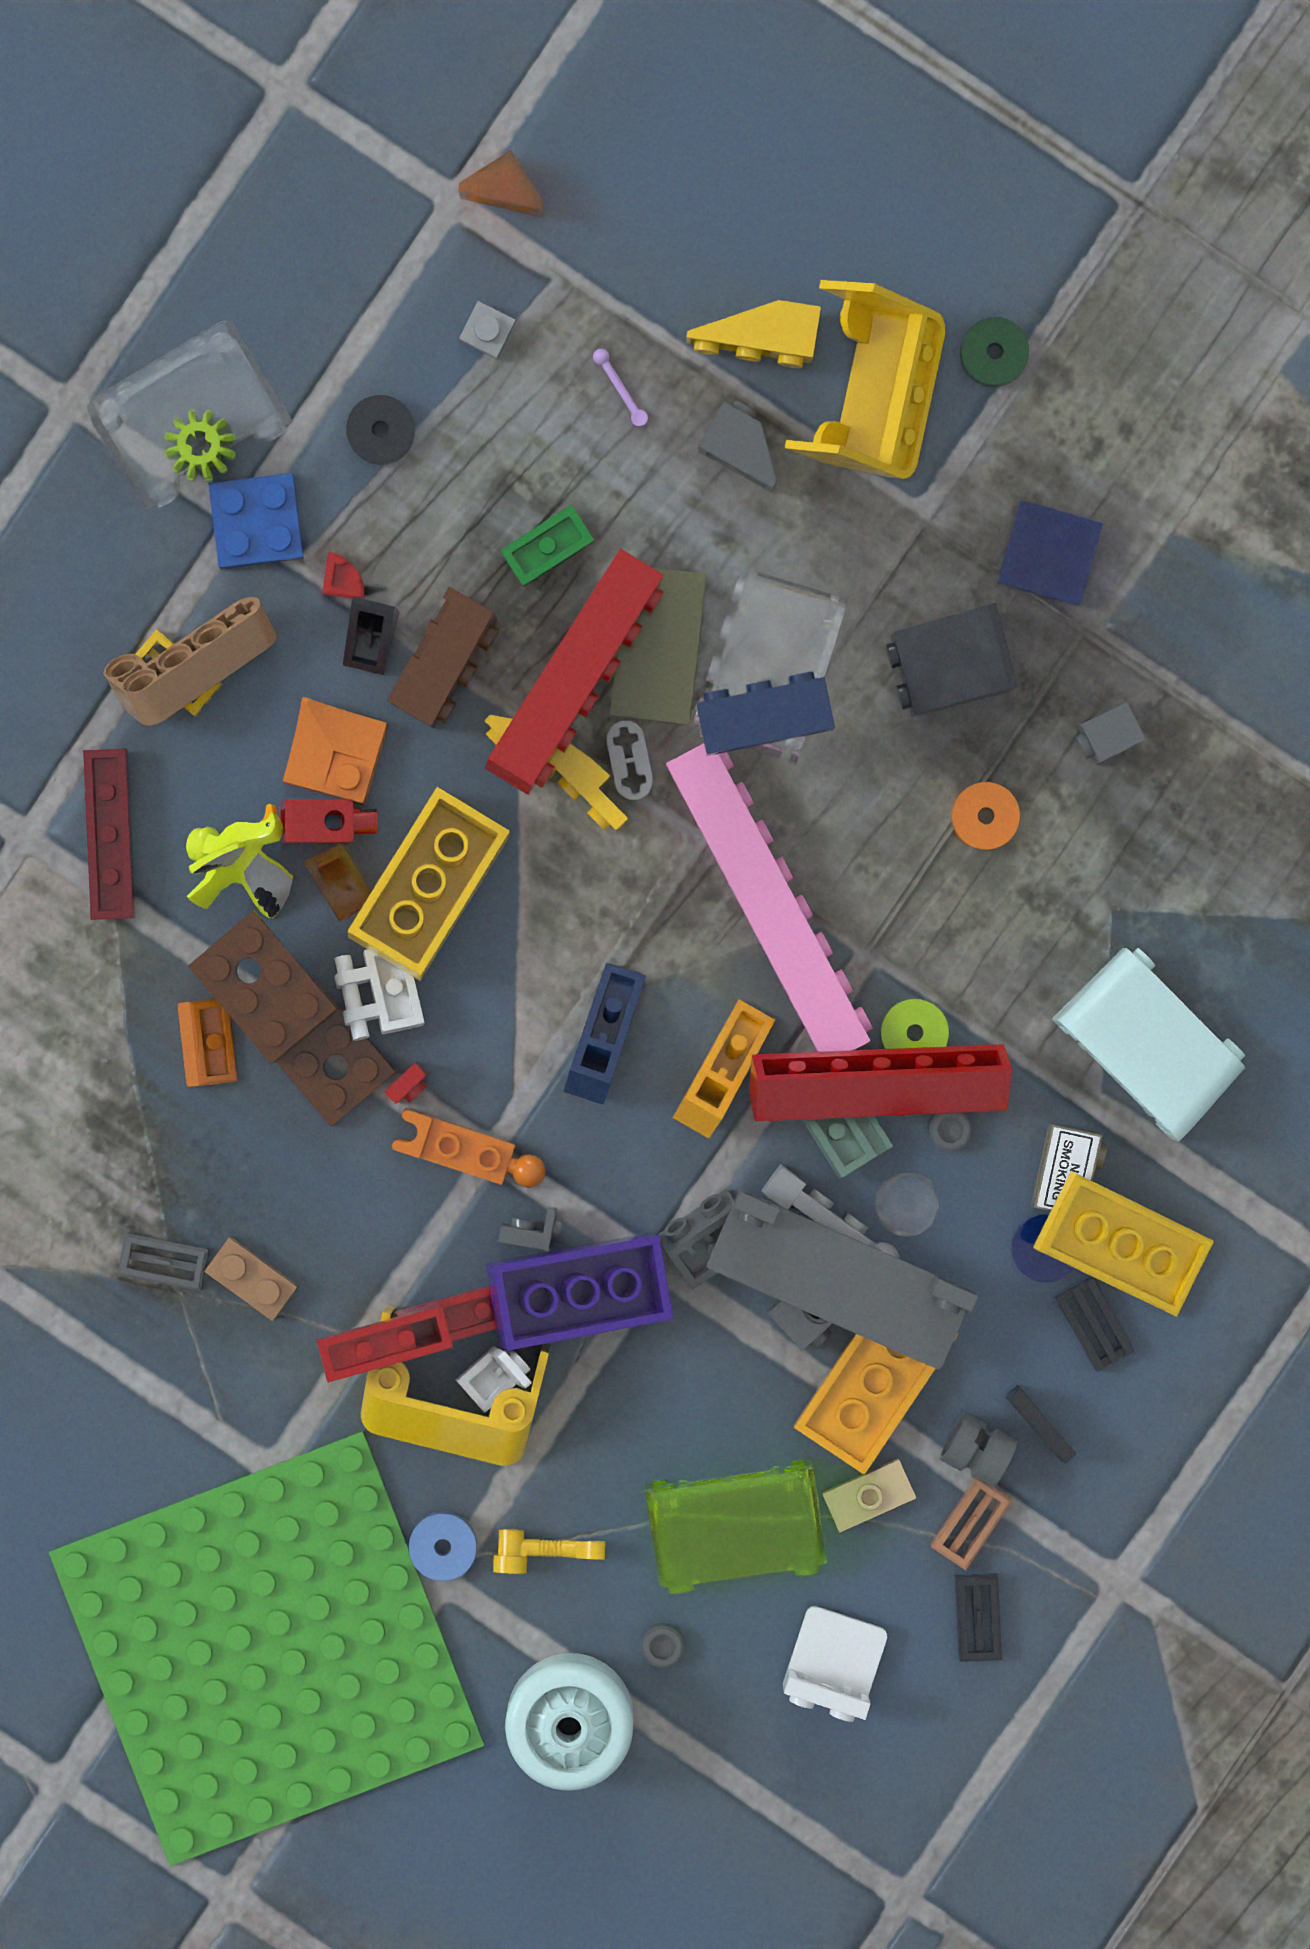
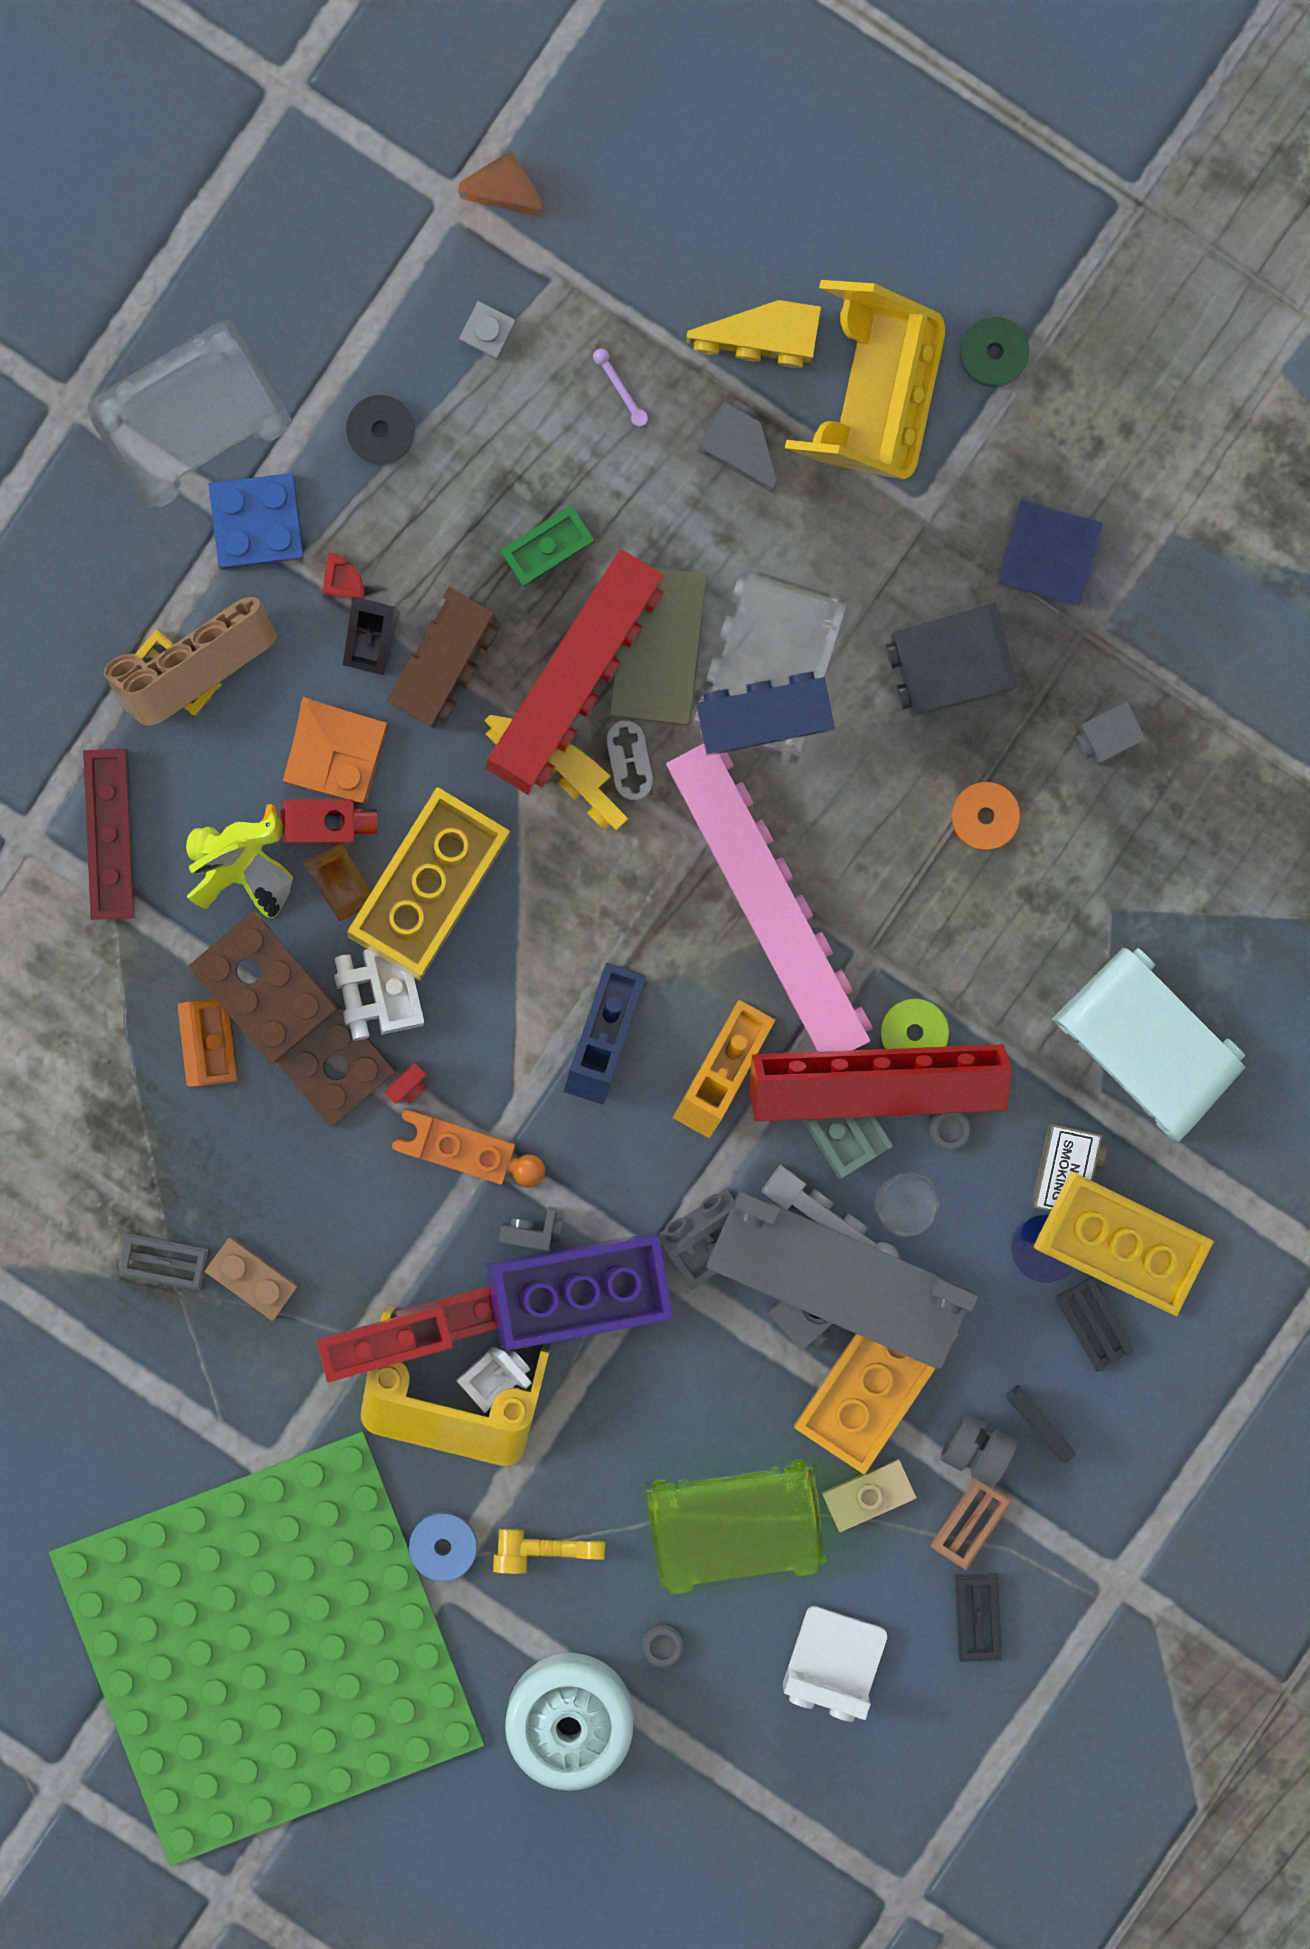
(213, 438): lime gear -> none

